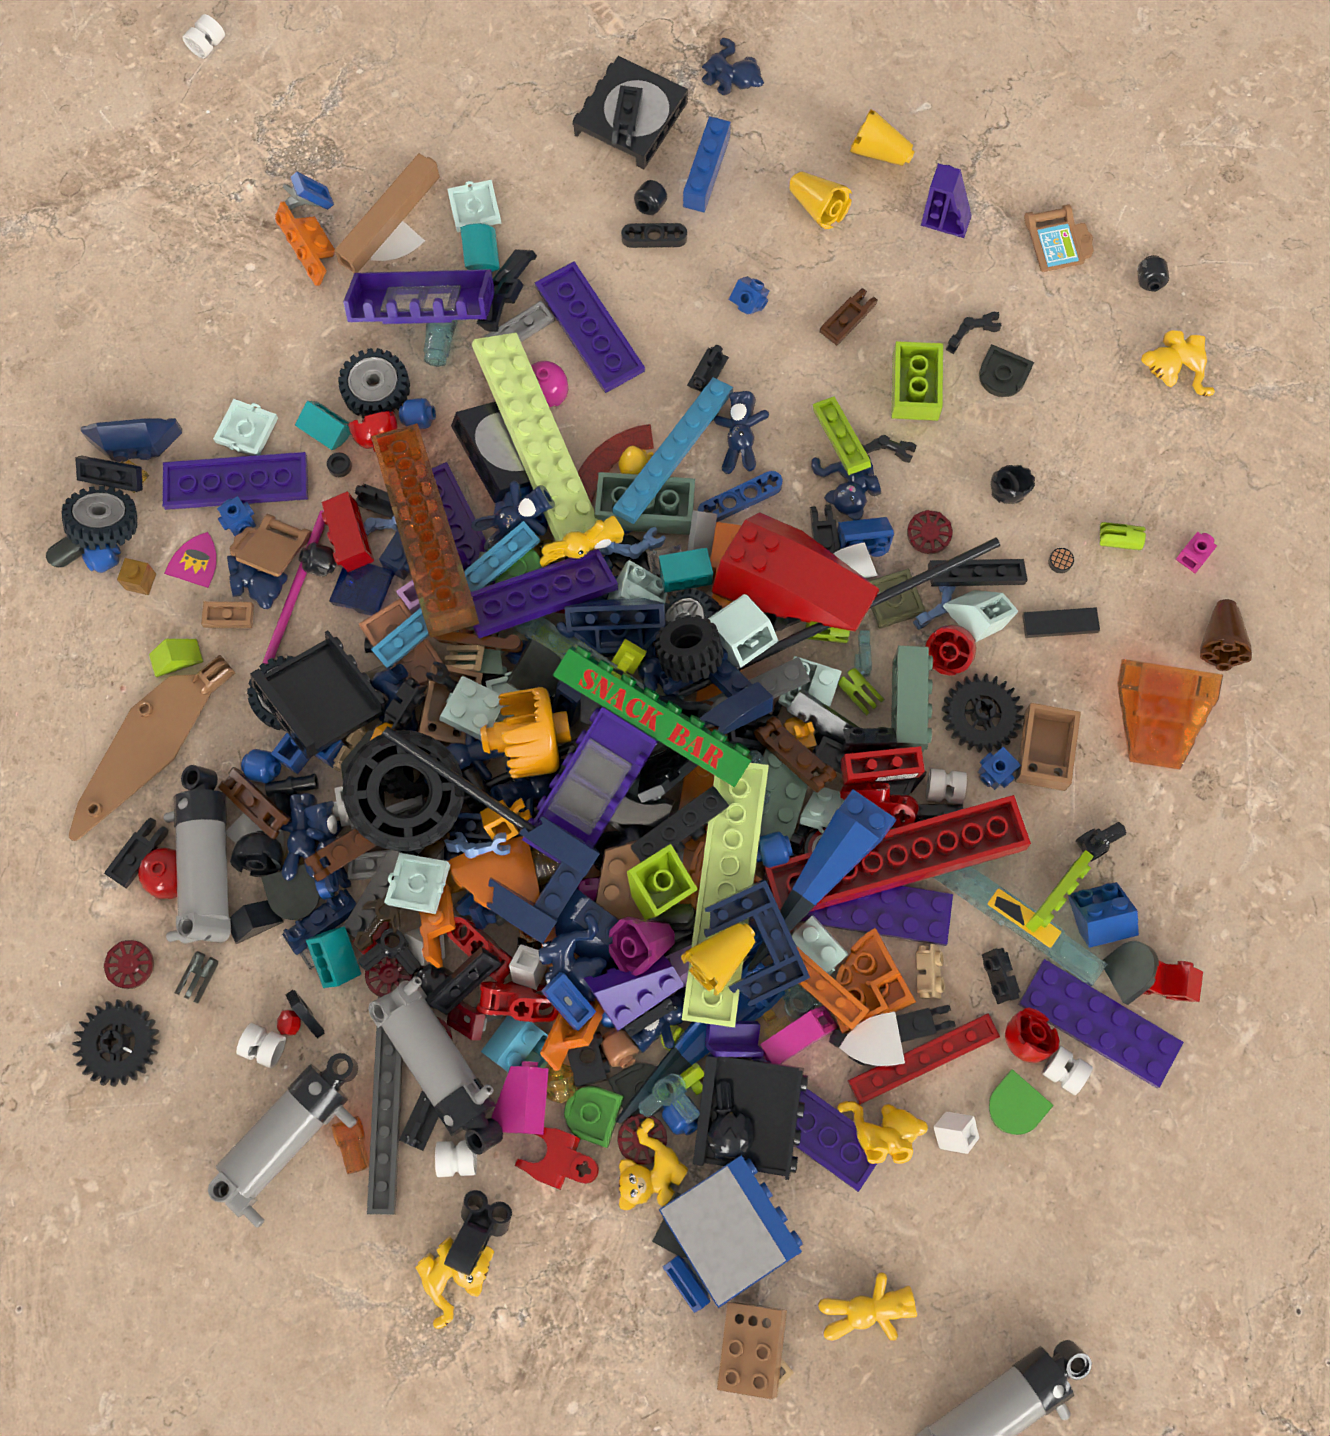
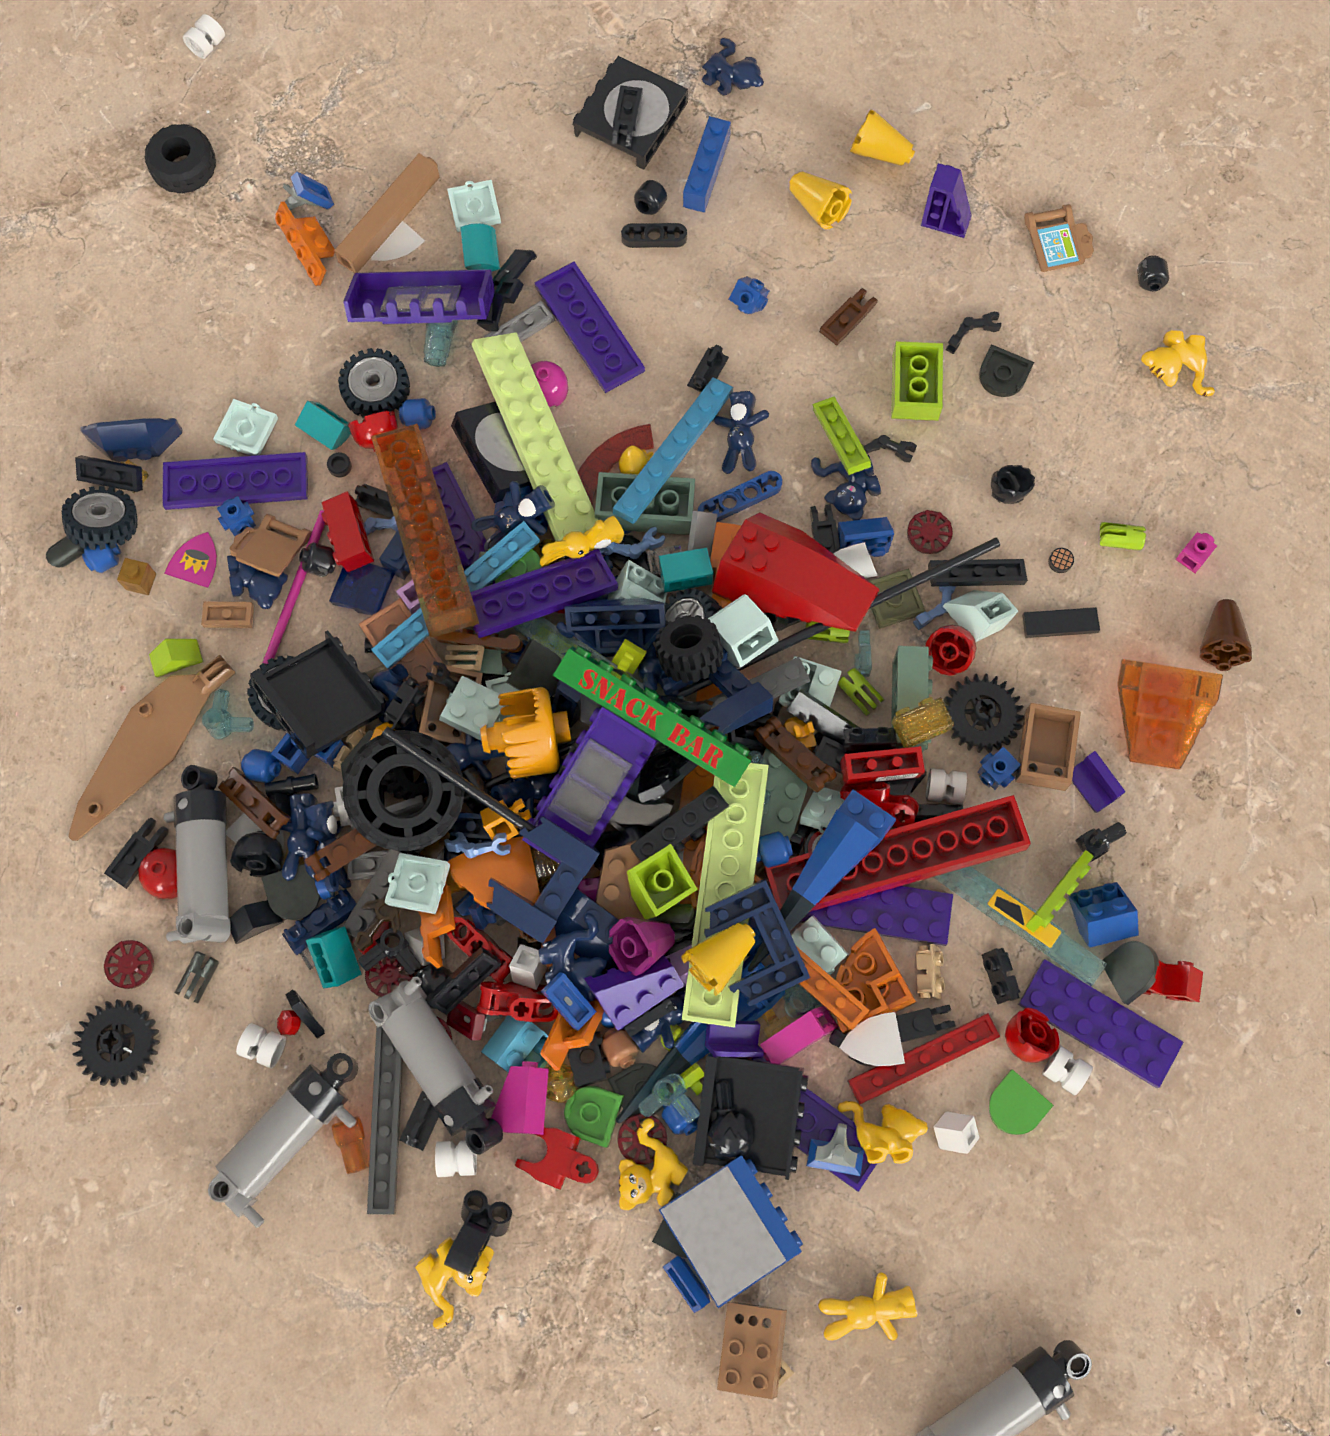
(176, 142): none -> black tyre
(227, 723): none -> clear light blue axle
(835, 1154): none -> piece
(922, 722): none -> clear yellow brick
(1096, 782): none -> dark purple panel

